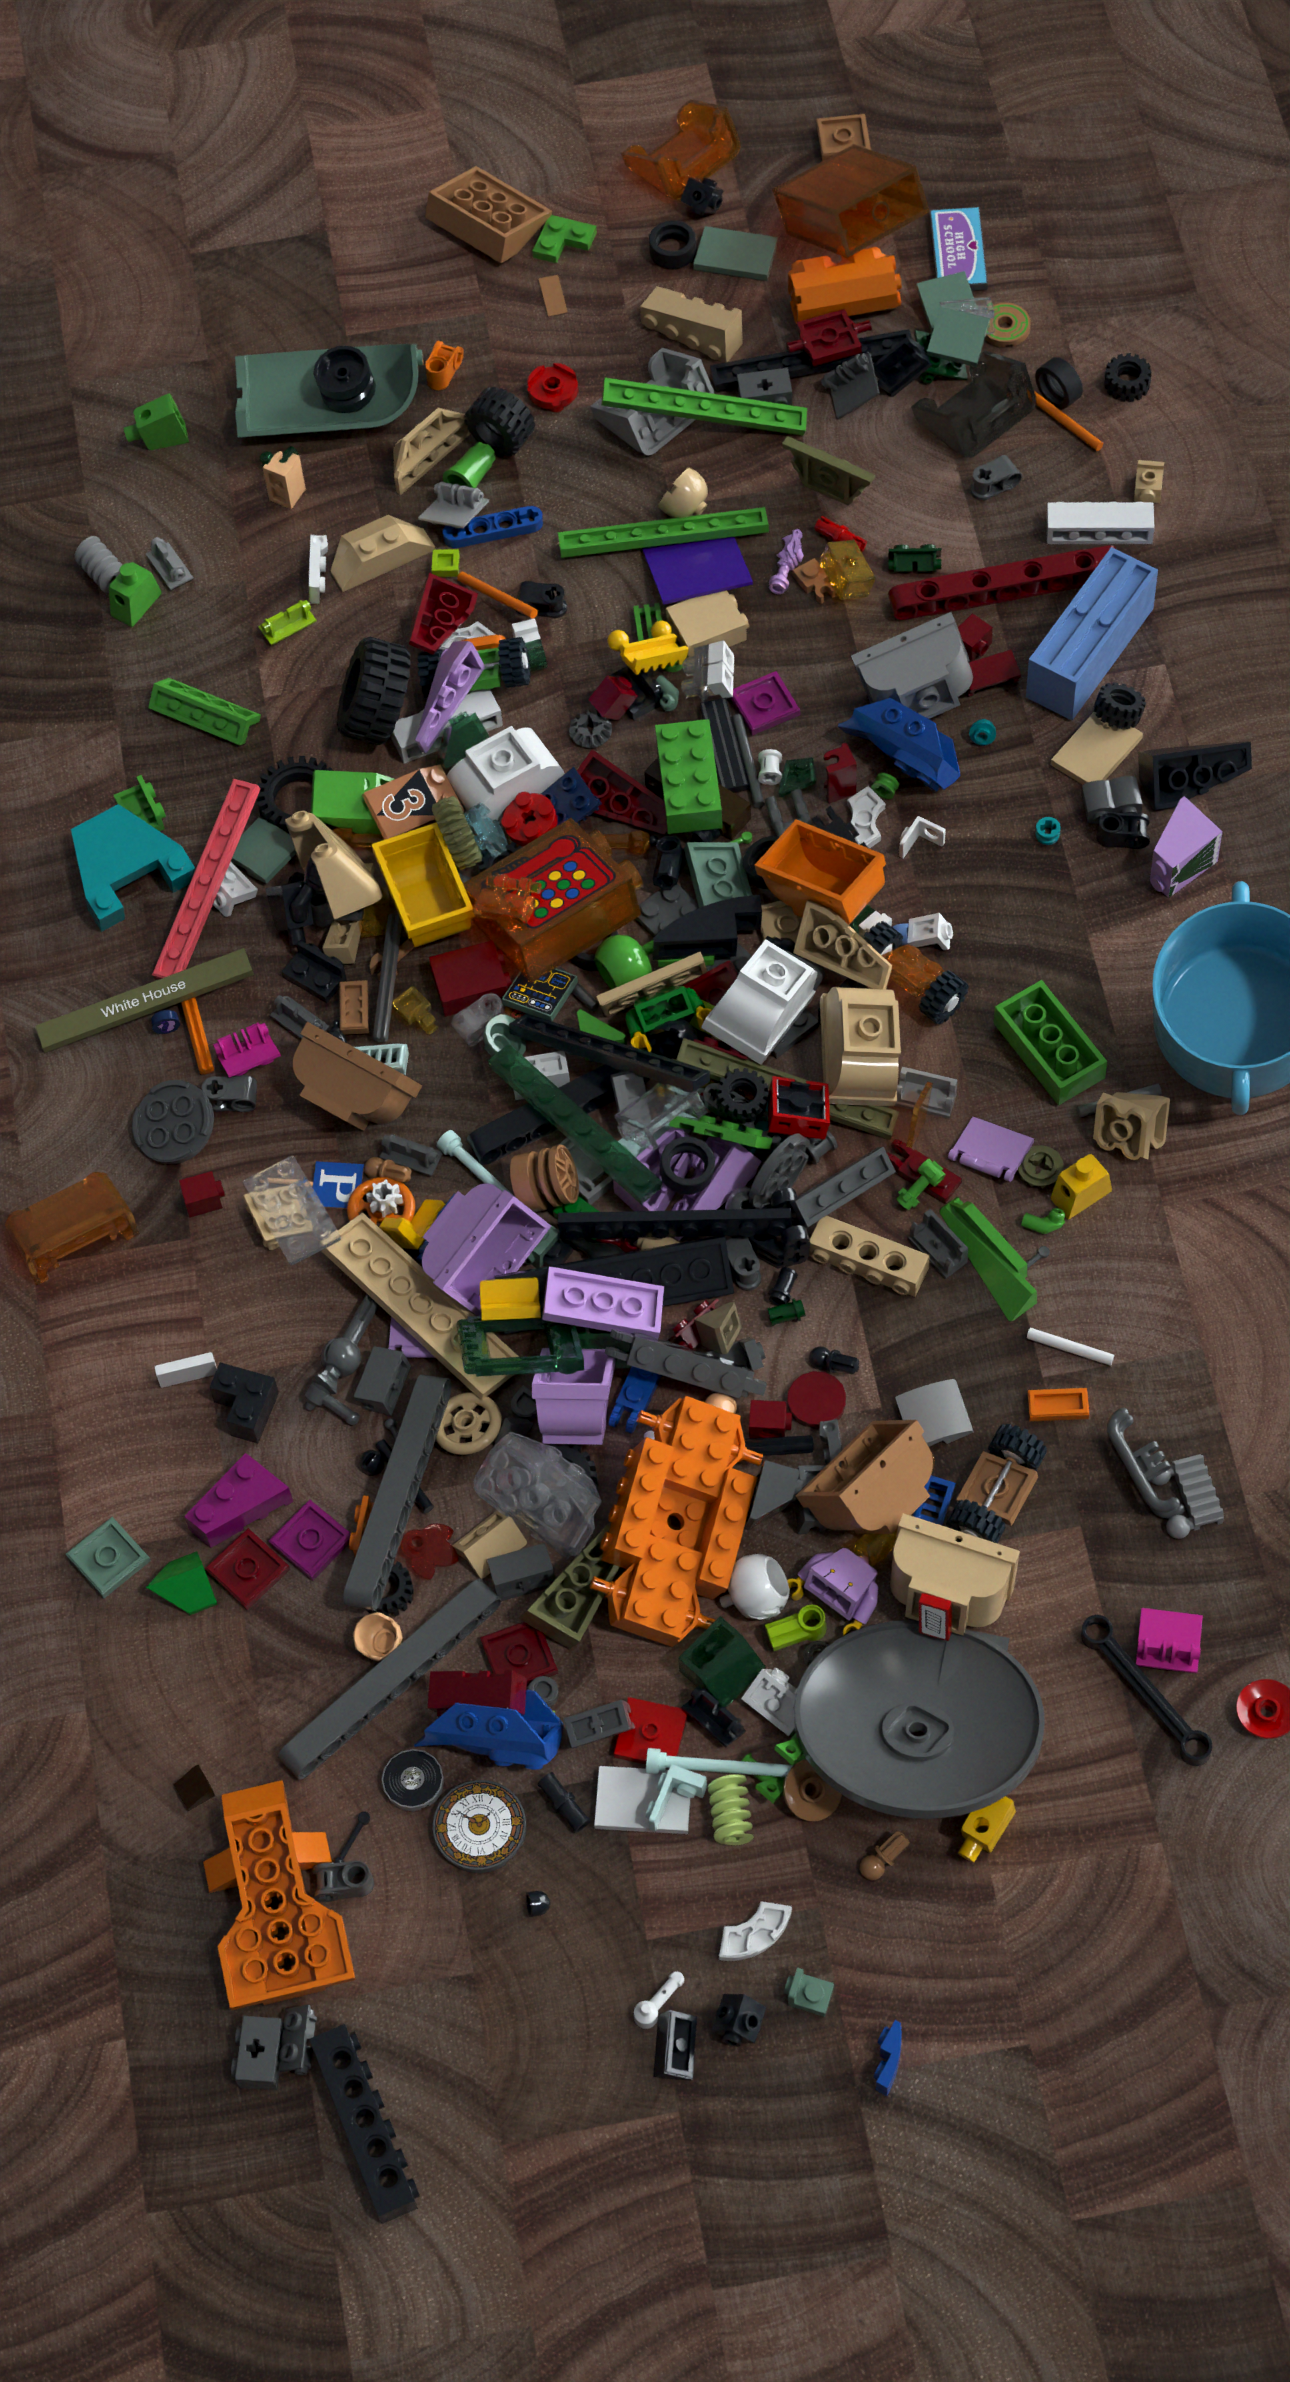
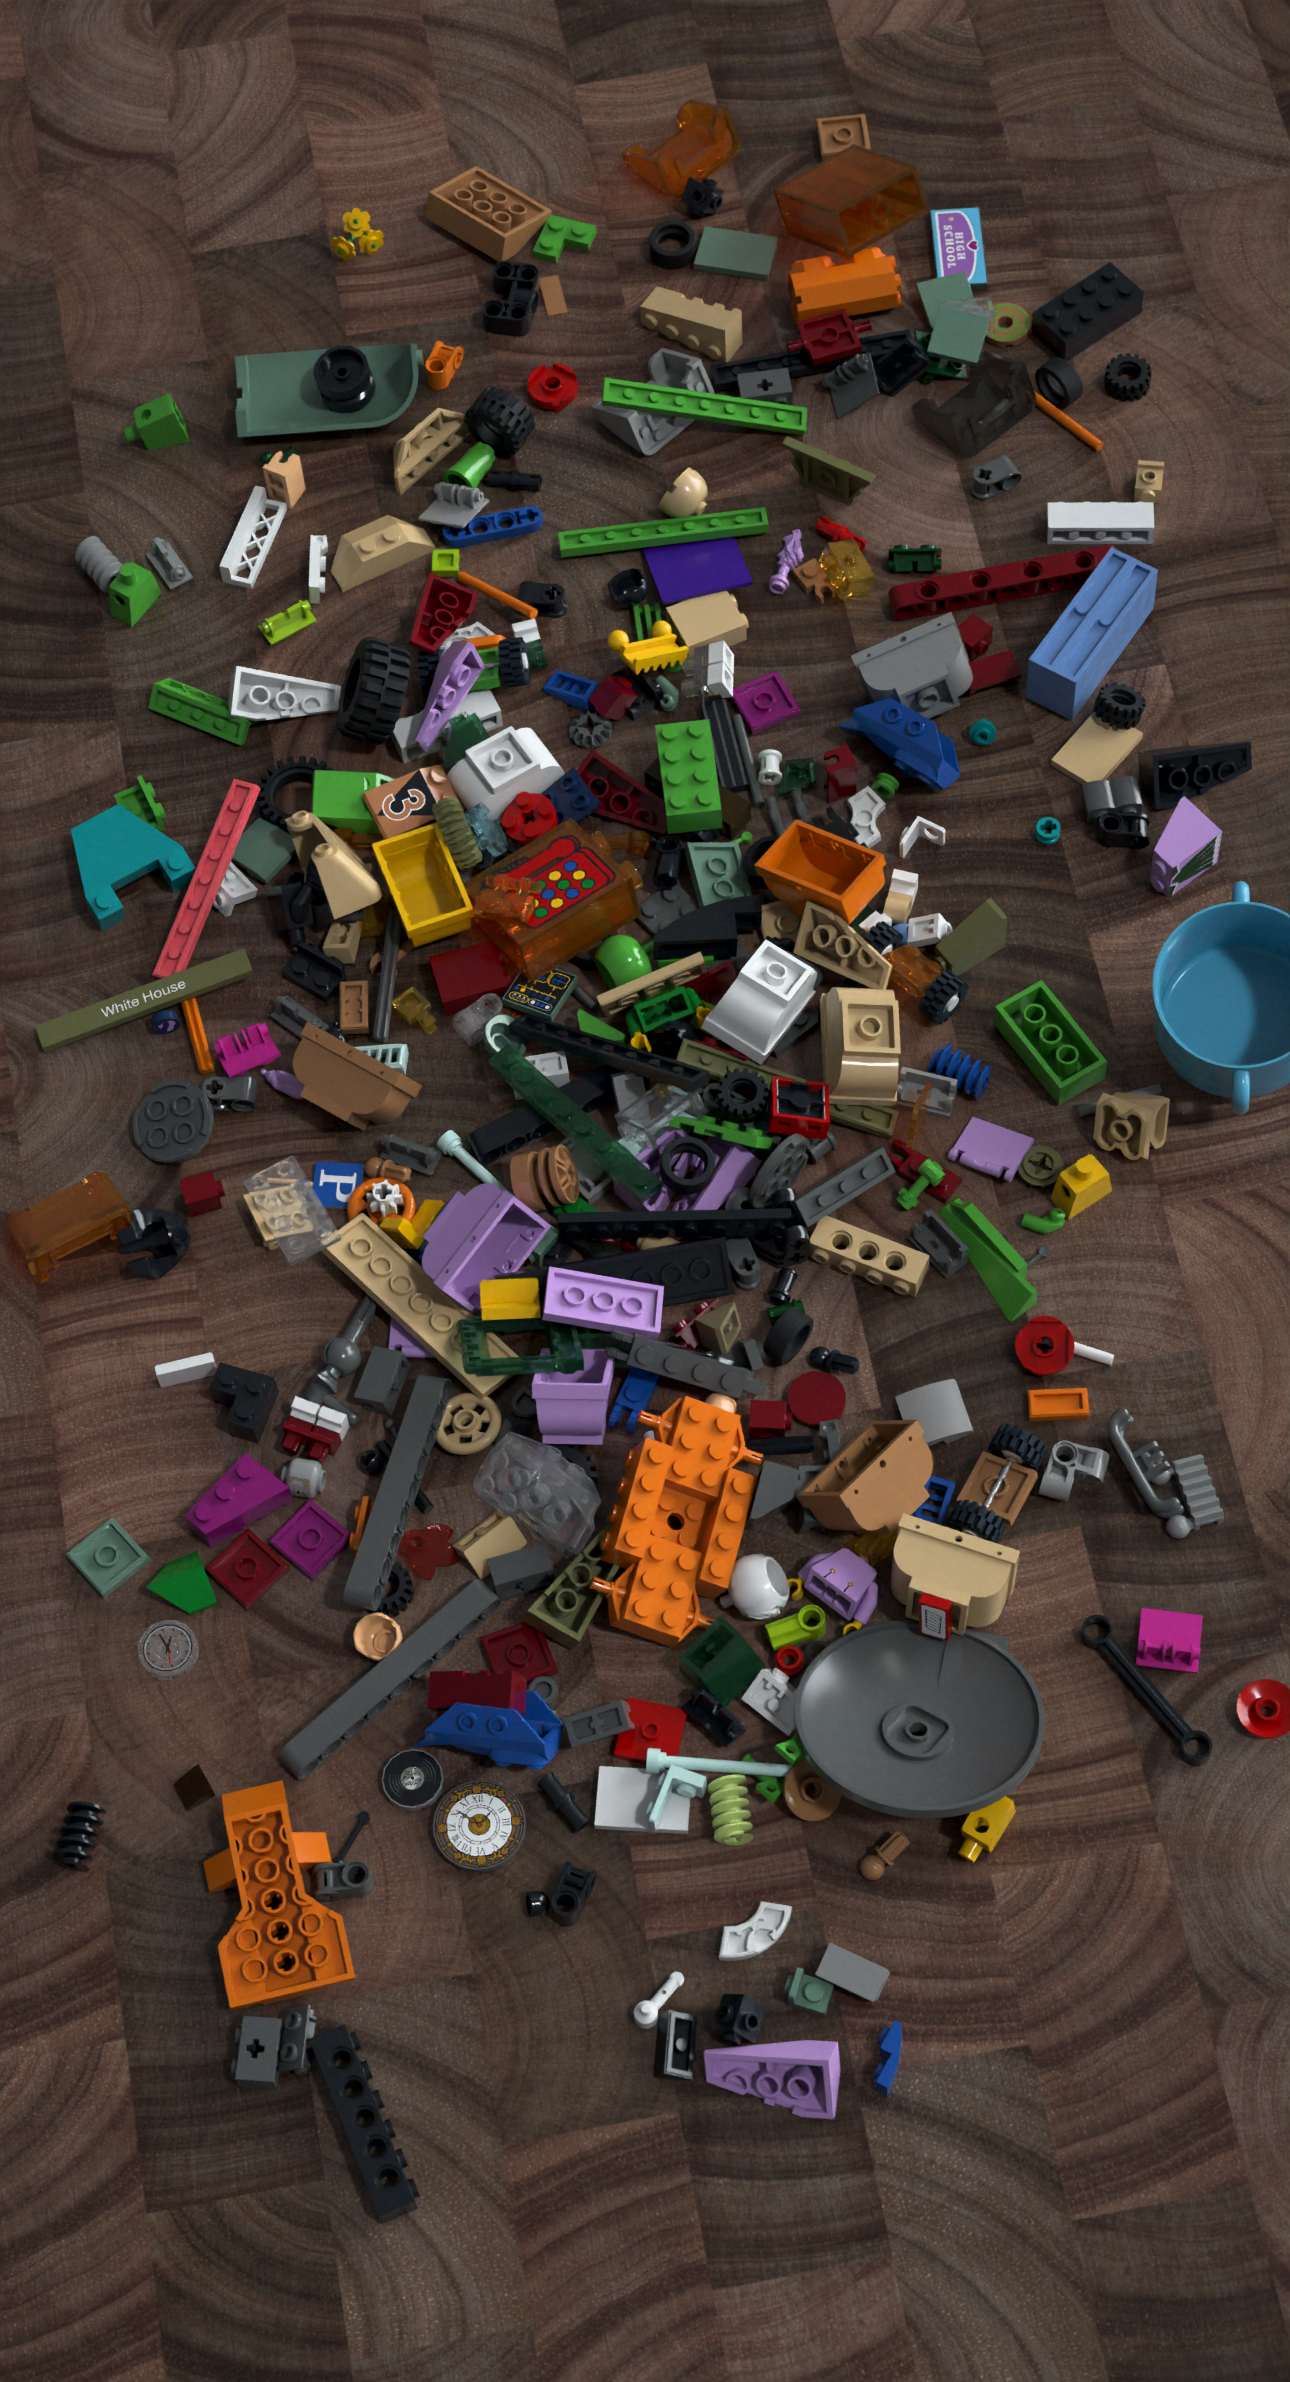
(76, 1835): none -> black piece
(159, 1232): none -> black piece
(168, 1649): none -> clear tile
(243, 535): none -> white fence
(270, 695): none -> white wedge
(284, 1082): none -> lavender piece
(304, 1478): none -> light grey head
(315, 1428): none -> dark red hips
(358, 226): none -> yellow plant
(515, 480): none -> black pin
(522, 286): none -> black beam
(572, 697): none -> blue slope
(573, 1888): none -> black piece
(628, 587): none -> black hair
(788, 1335): none -> black tyre
(789, 1652): none -> red plate
(790, 2074): none -> lavender wedge
(852, 1972): none -> light grey hinge
(901, 896): none -> leg
(967, 1075): none -> blue piece
(973, 939): none -> olive slope
(1056, 1358): none -> red plate
(1086, 1464): none -> light grey piece
(1087, 312): none -> black brick

